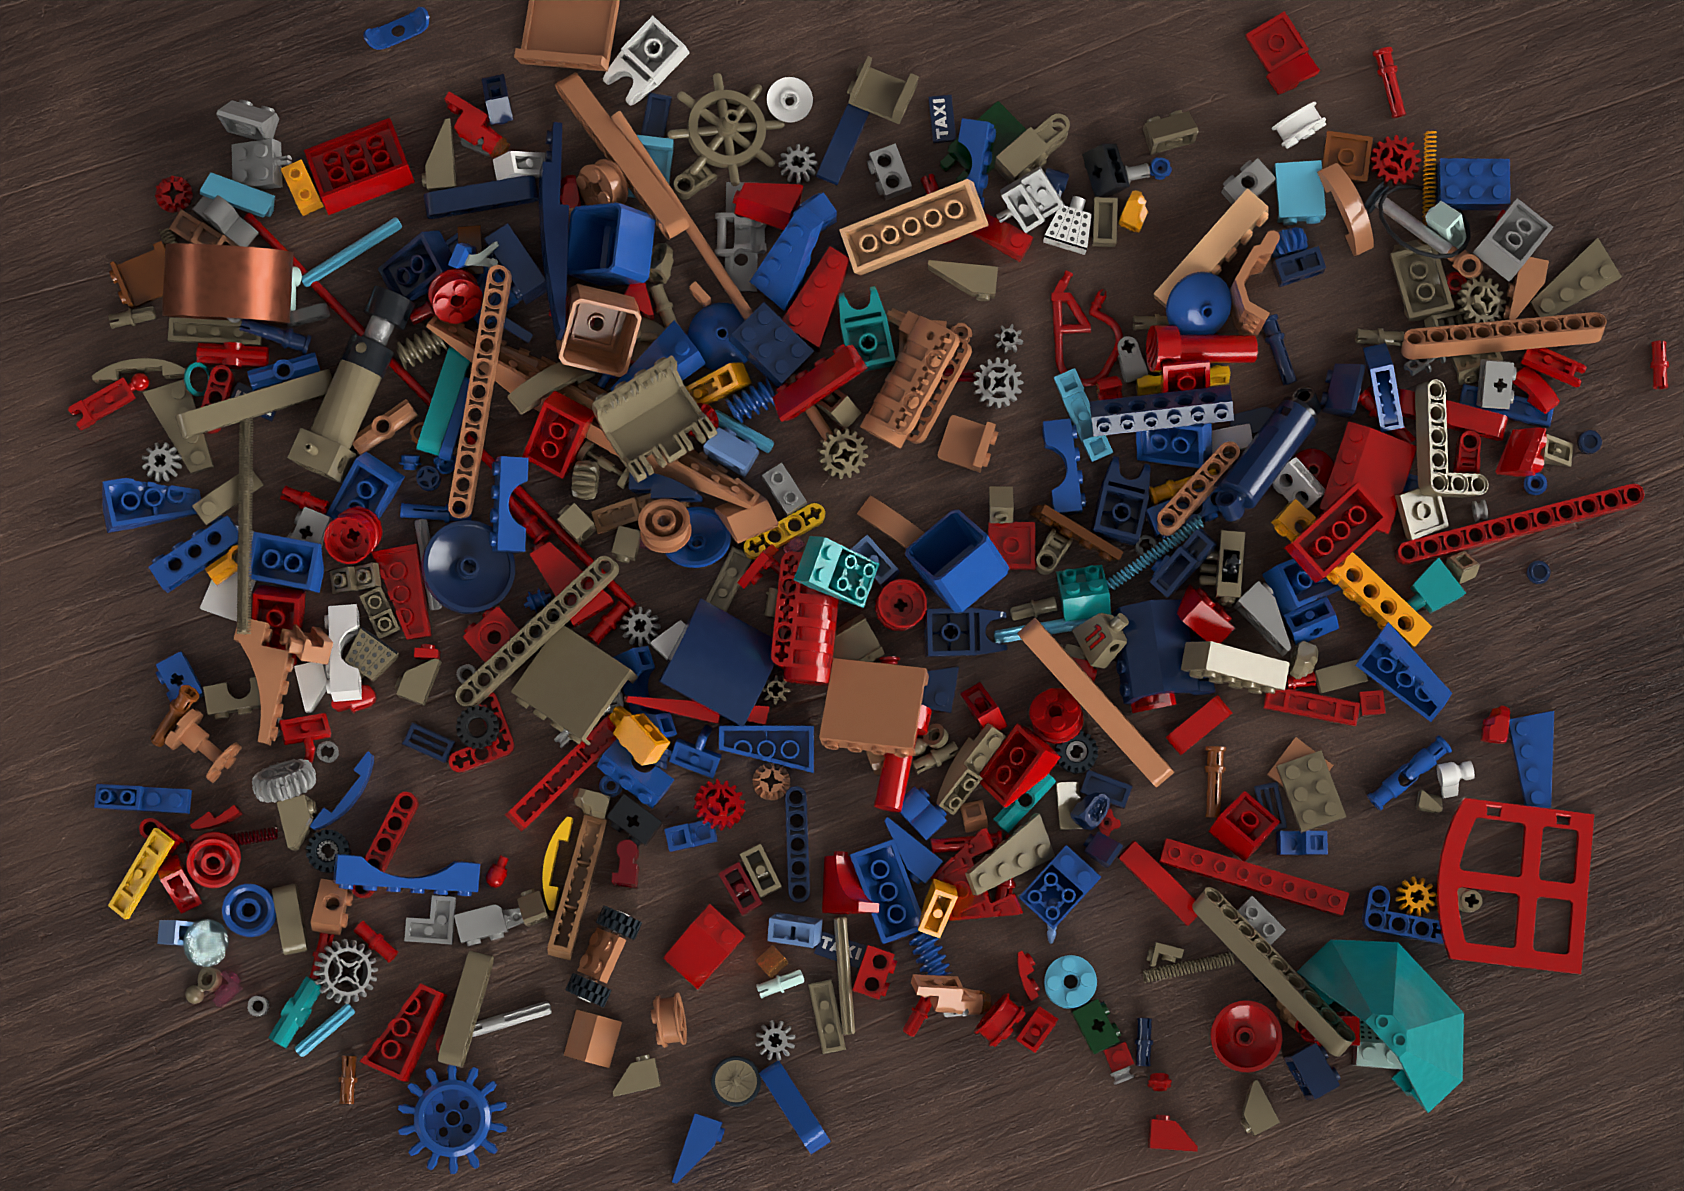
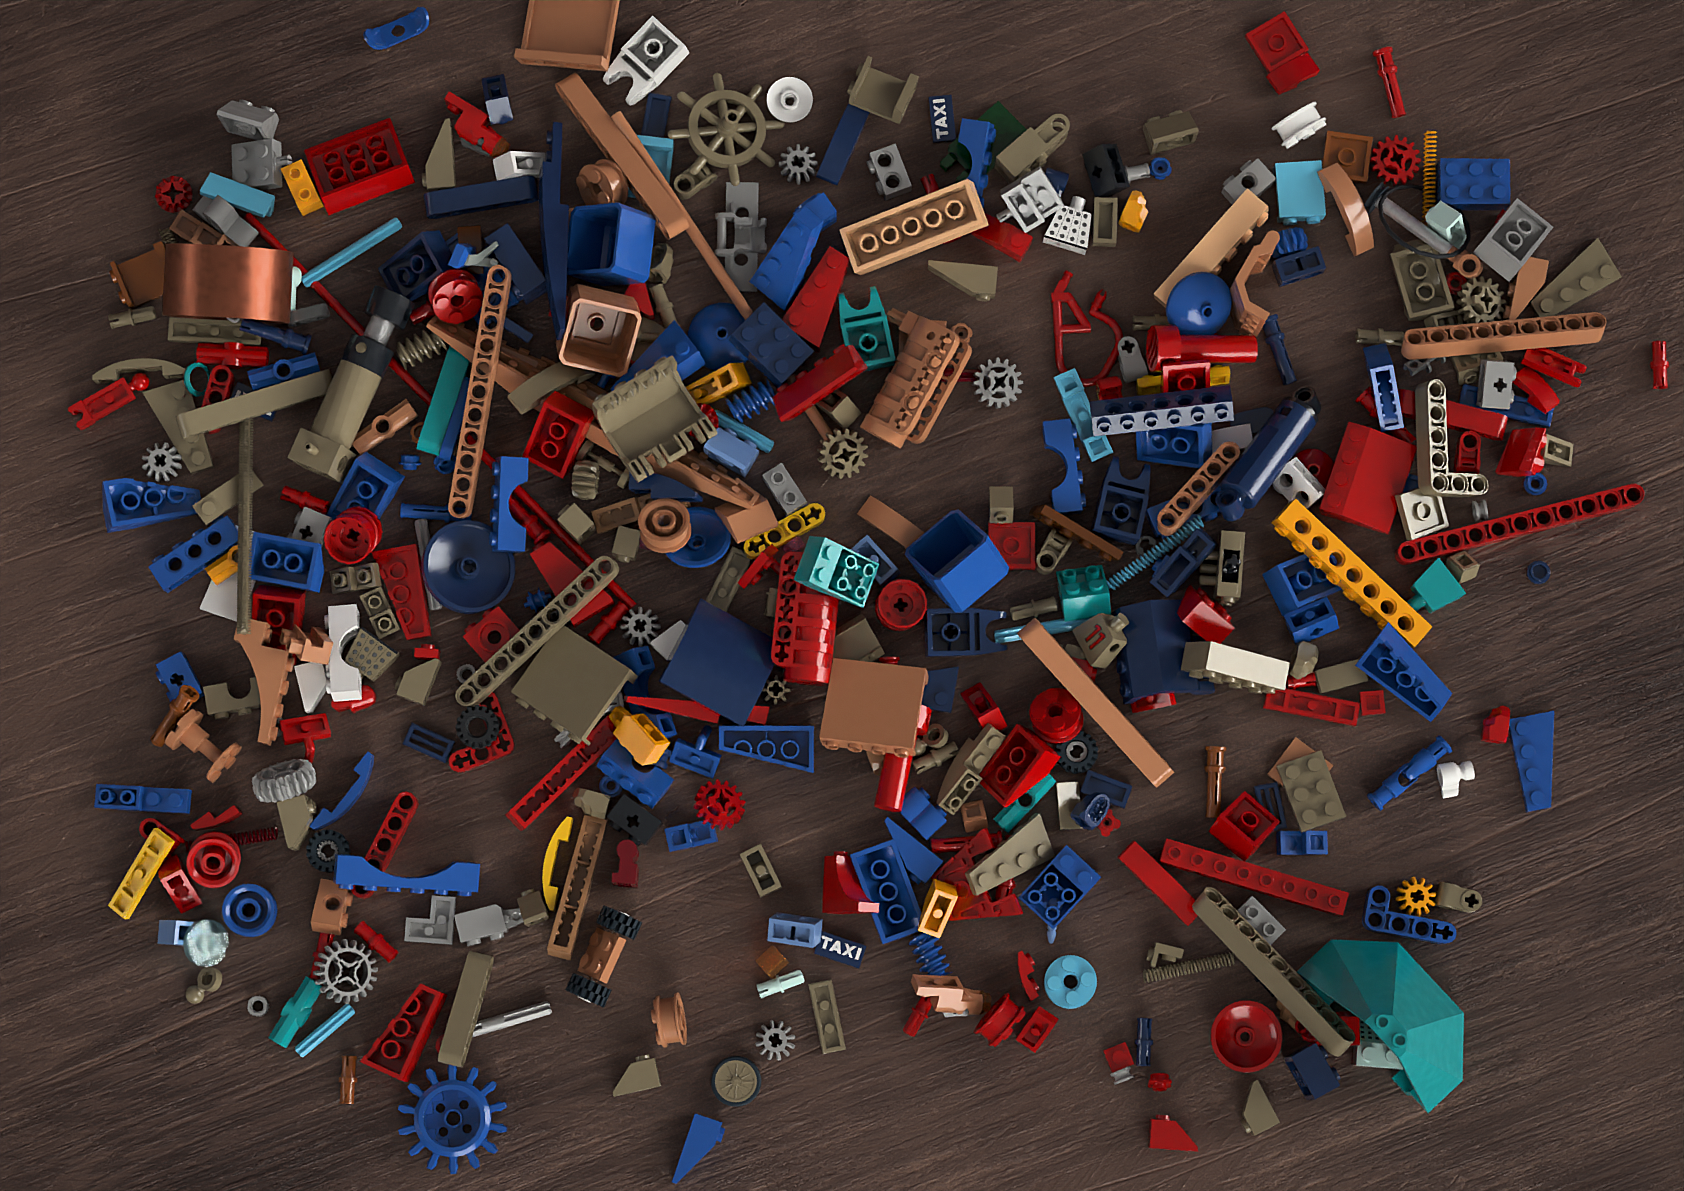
(226, 993): clear pink bracket -> none
(290, 919): dark tan beam -> none
(326, 759): light grey bush -> none
(426, 474): dark blue wheel -> none
(497, 873): red cylinder -> none
(569, 192): red rock -> none
(592, 1038): nougat slope -> none
(699, 294): nougat tile -> none
(704, 946): red slope -> none
(740, 889): dark red brick -> none
(762, 788): nougat gear -> none
(768, 202): red slope -> none
(794, 1107): blue beam -> none
(797, 833): dark blue beam -> none
(844, 975): dark tan axle -> none
(868, 971): red brick -> none
(967, 443): nougat bracket -> none
(1007, 345): light grey gear -> none
(1084, 1018): dark green brick -> none
(1102, 848): dark blue slope -> none
(1170, 489): light orange pin -> none
(1199, 725): red beam -> none
(1262, 612): light grey slope -> none
(1336, 532): red brick -> none
(1343, 389): dark blue slope -> none
(1428, 802): dark tan slope -> none
(1526, 886): red window -> none
(1589, 442): dark blue tile -> none

